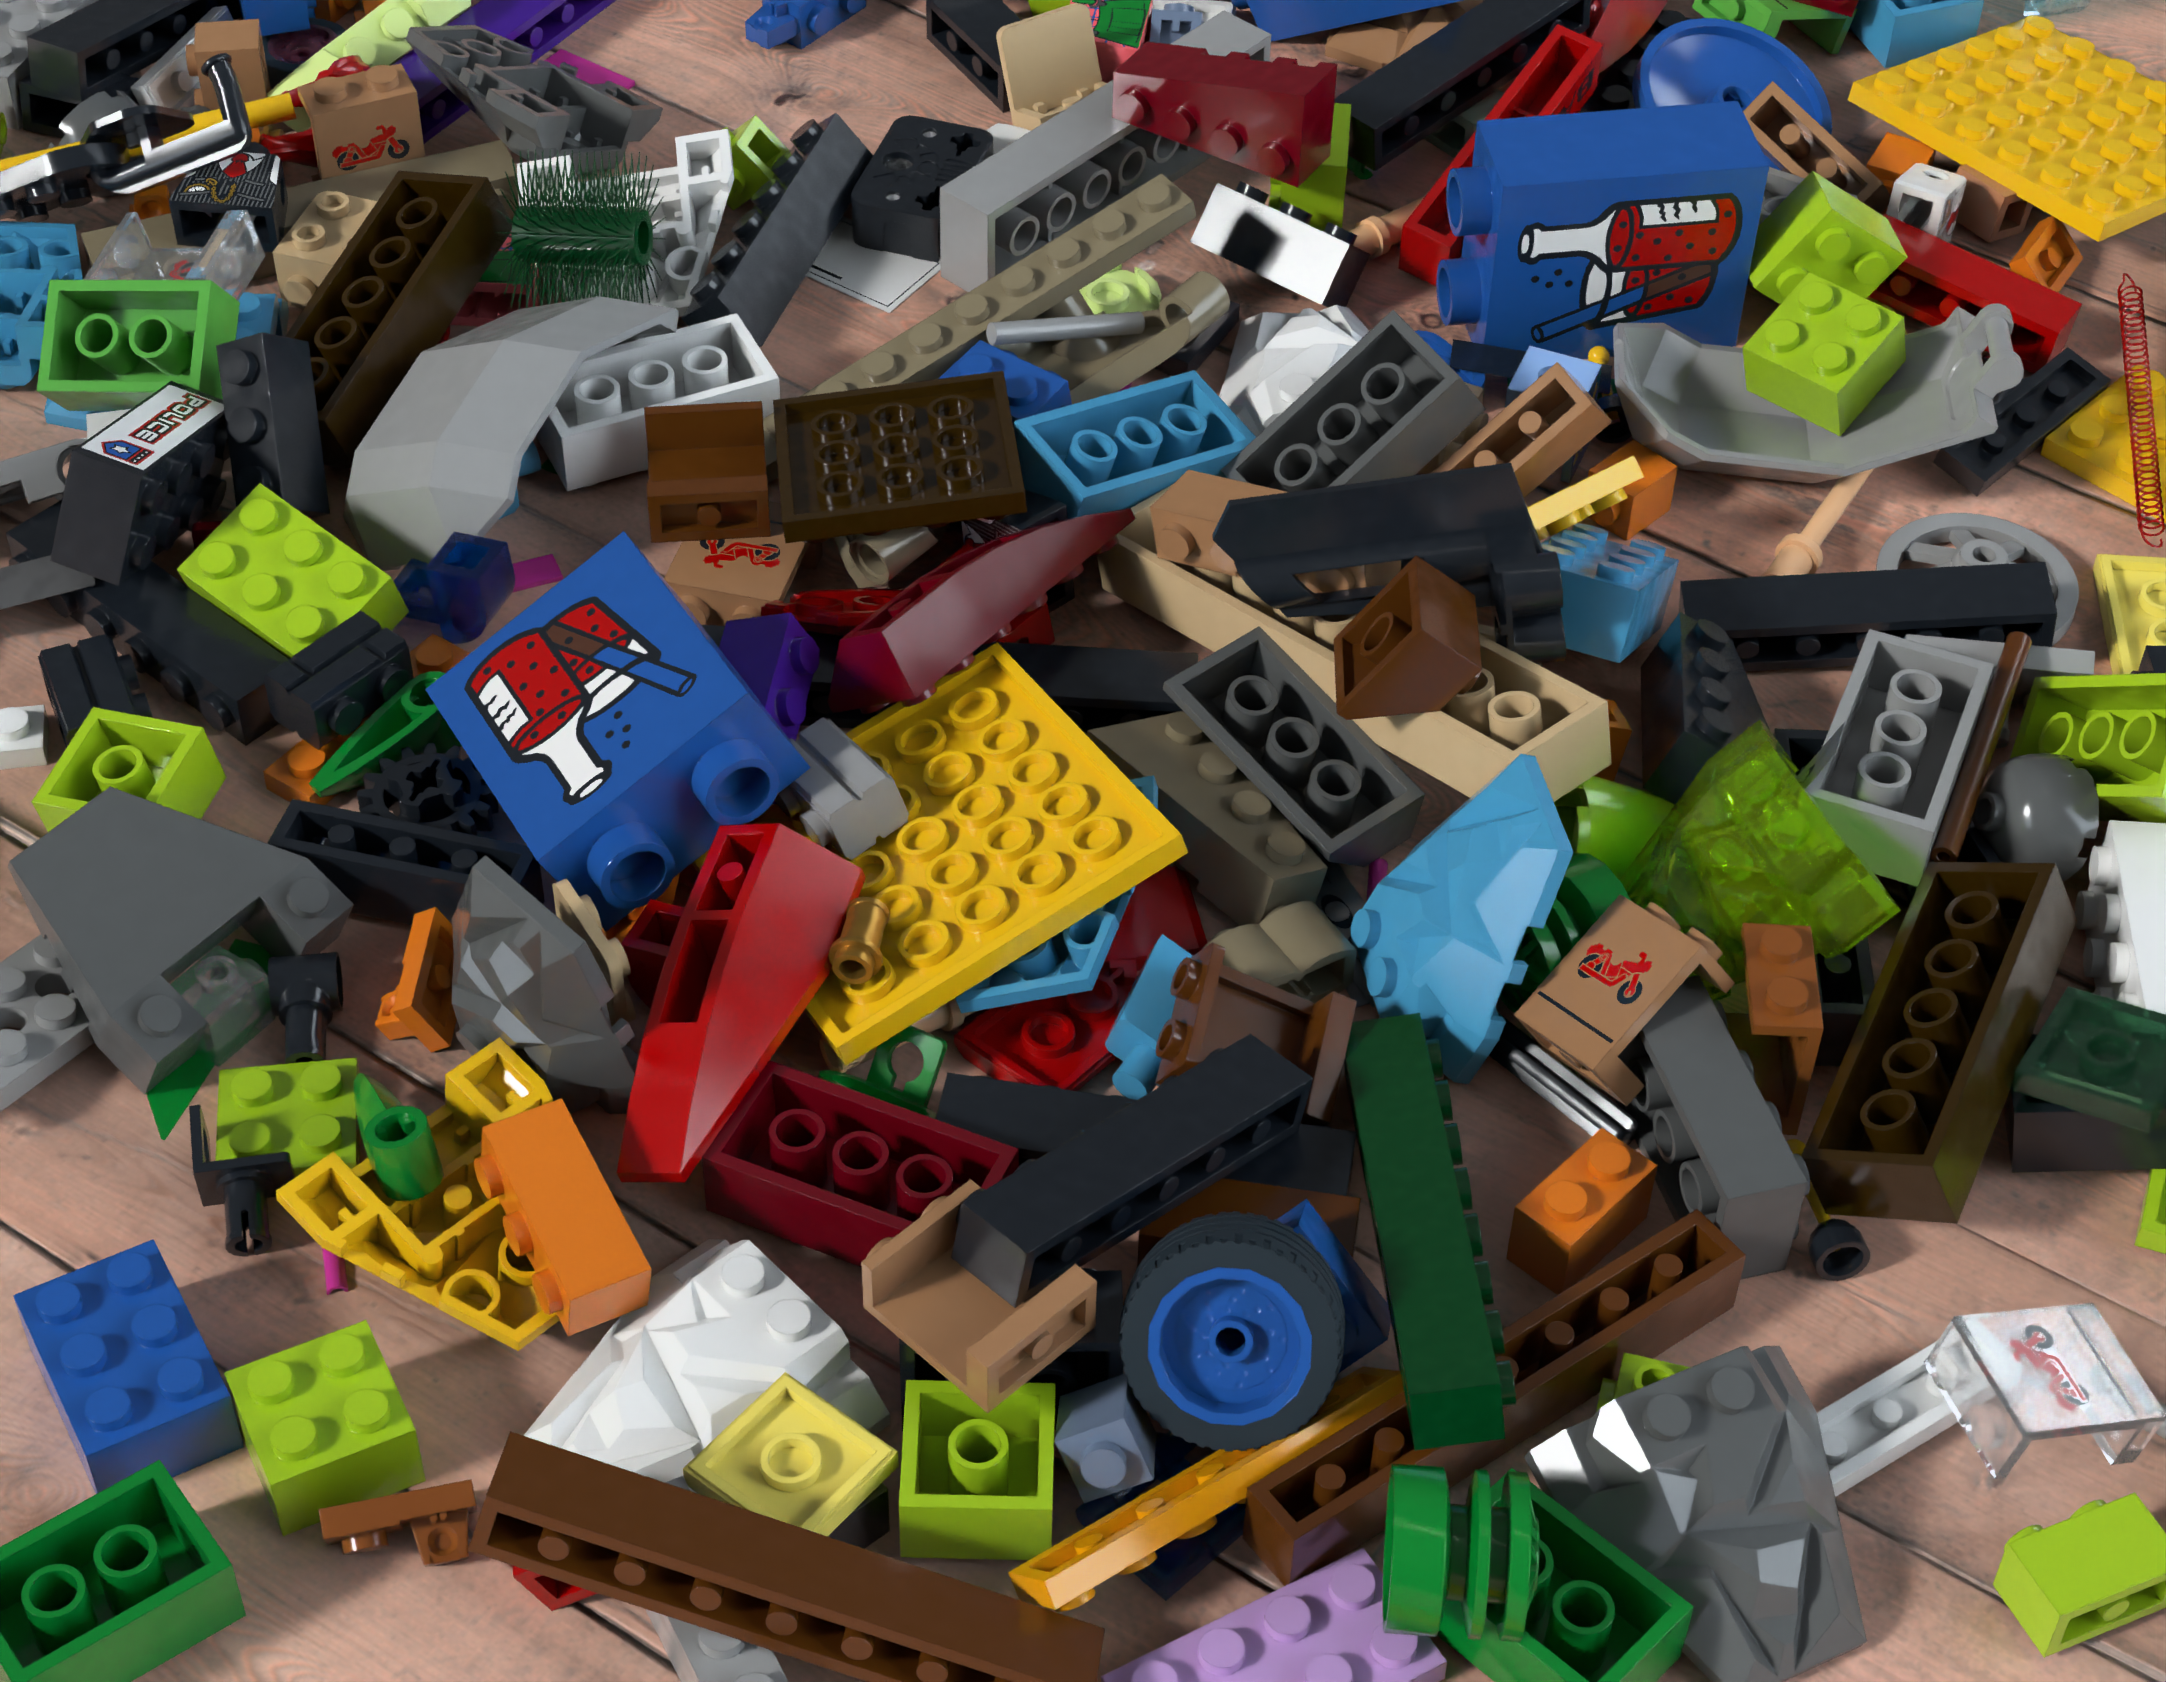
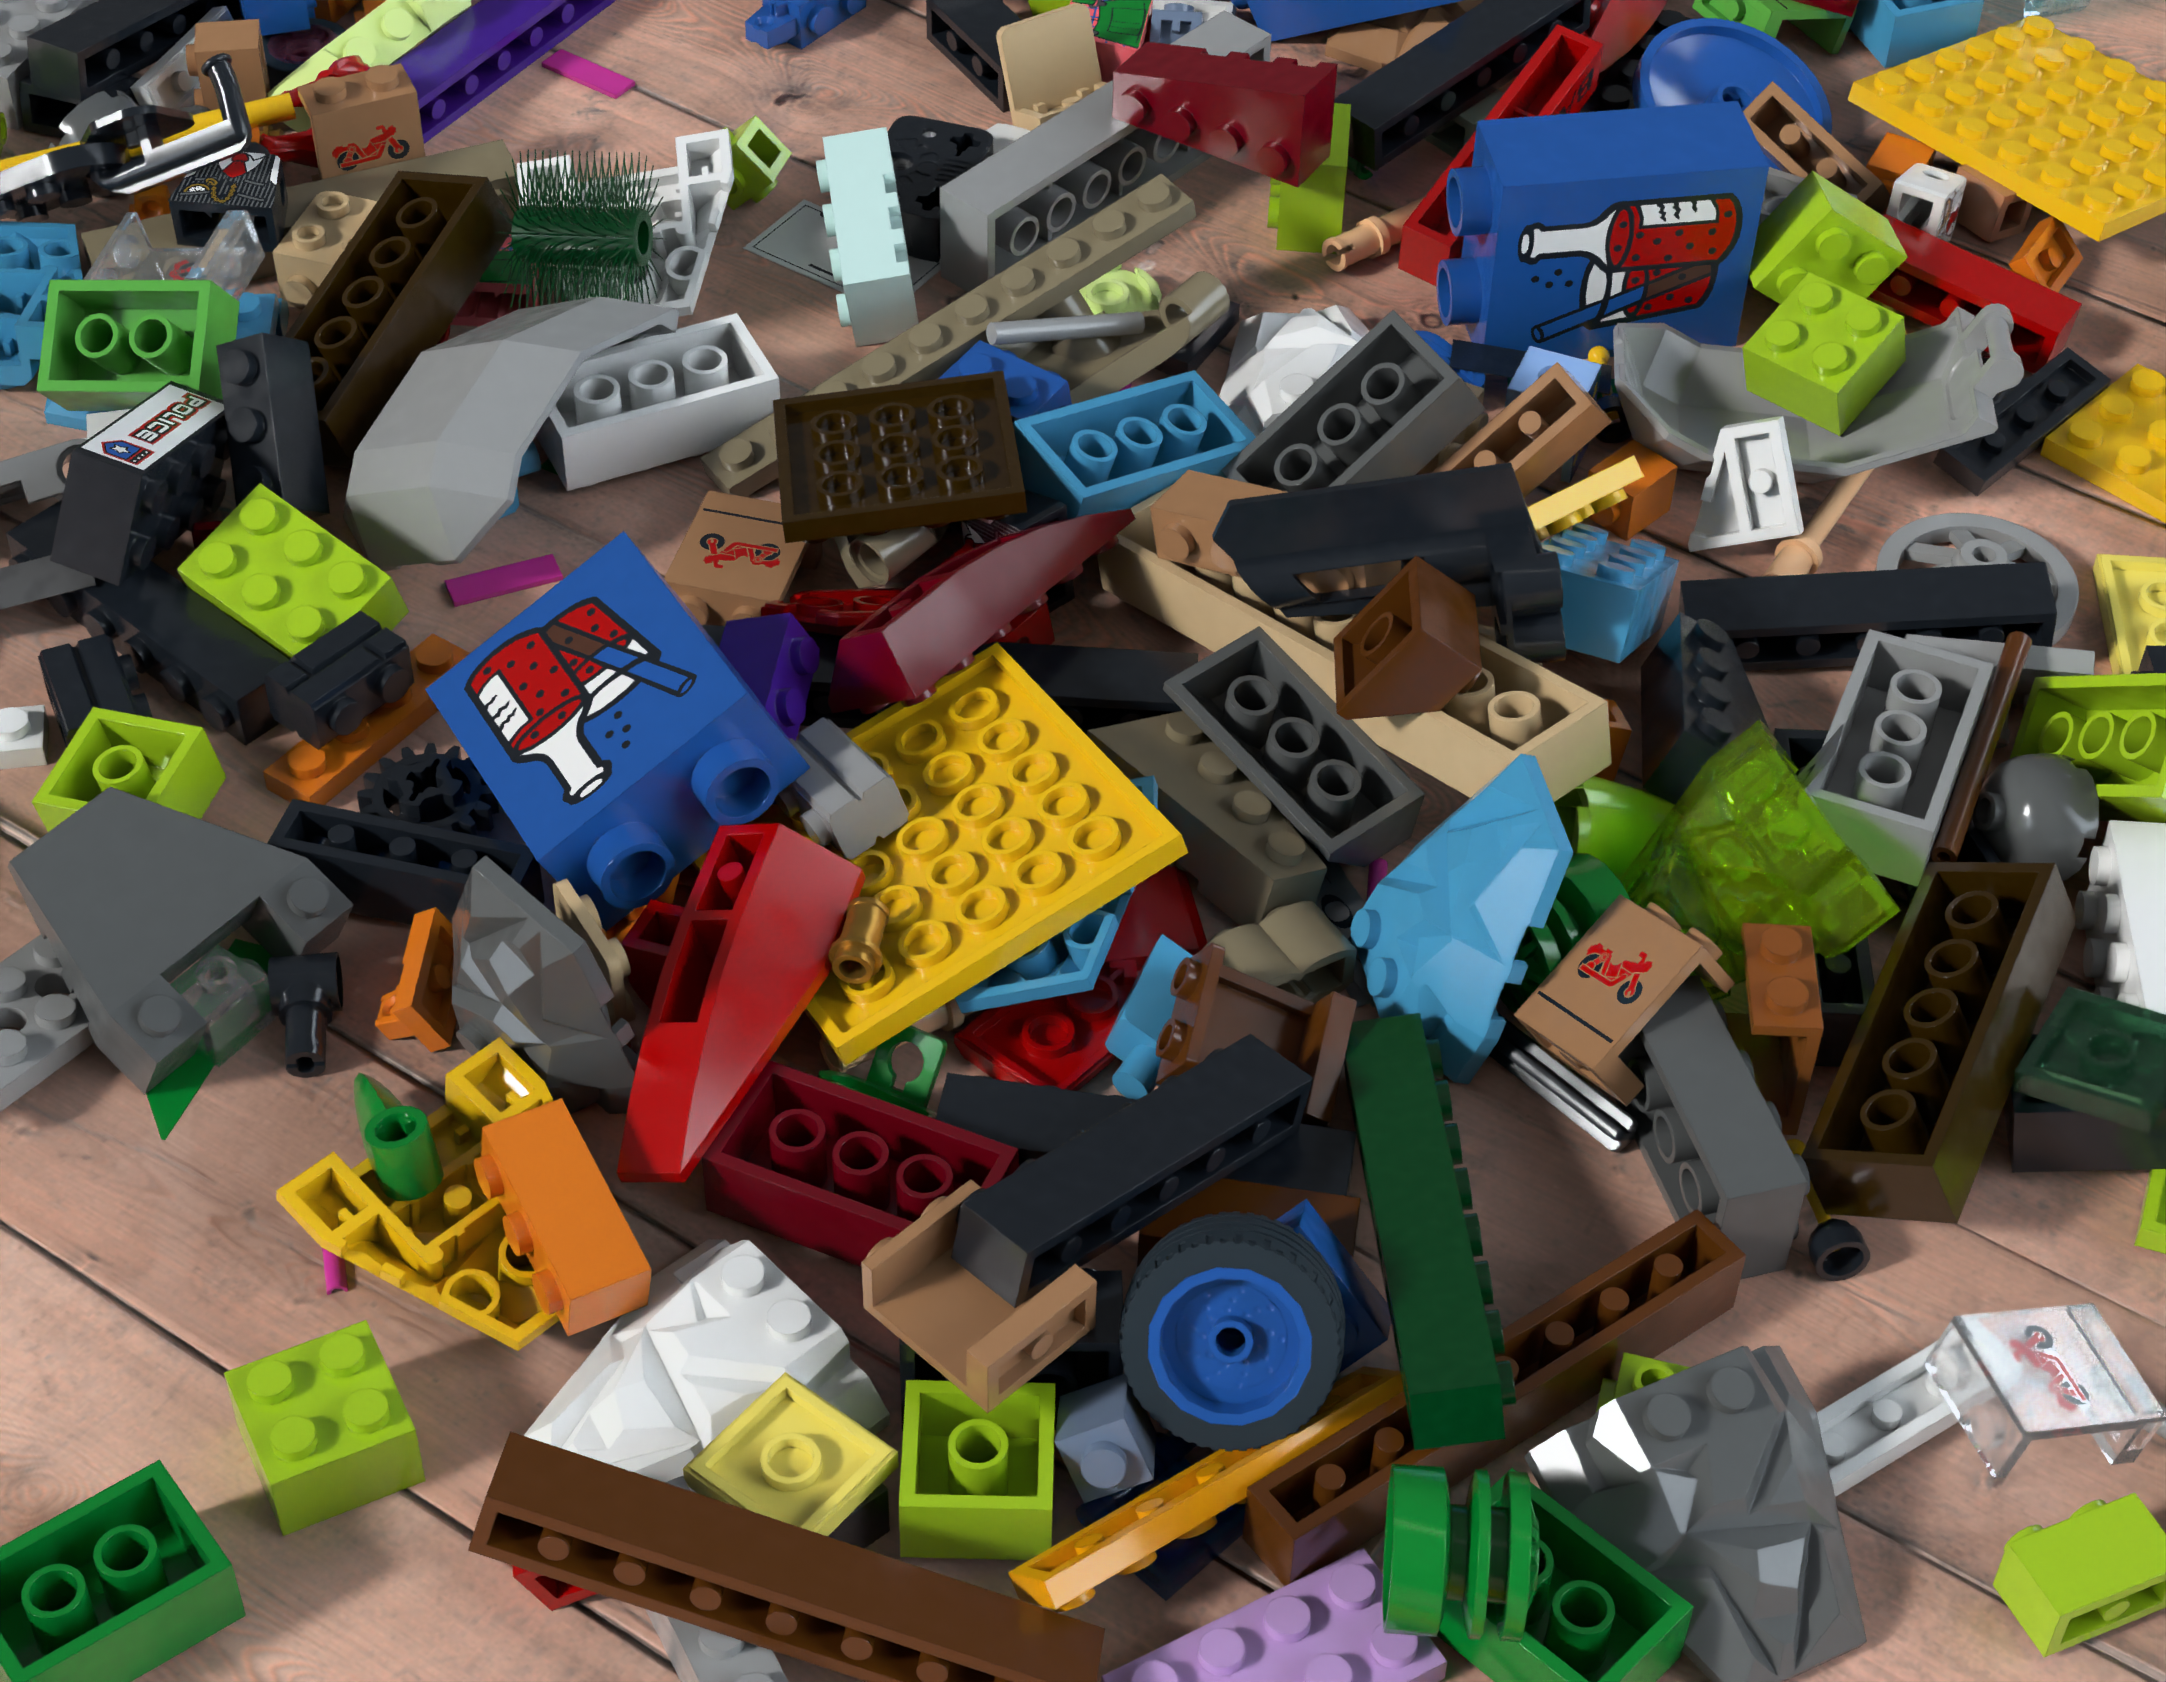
(128, 1368): blue brick -> none
(240, 1185): black bracket -> none
(290, 1110): lime plate -> none
(401, 722): green piece -> none
(435, 1514): dark orange hinge -> none
(459, 586): clear blue brick -> none
(534, 103): dark grey wedge -> none
(706, 472): reddish brown panel -> none
(783, 230): black brick -> none
(869, 236): none -> light aqua wedge
(1281, 244): brick -> none
(1581, 1211): orange brick -> none
(1749, 488): none -> white wing
(2127, 361): red piece -> none

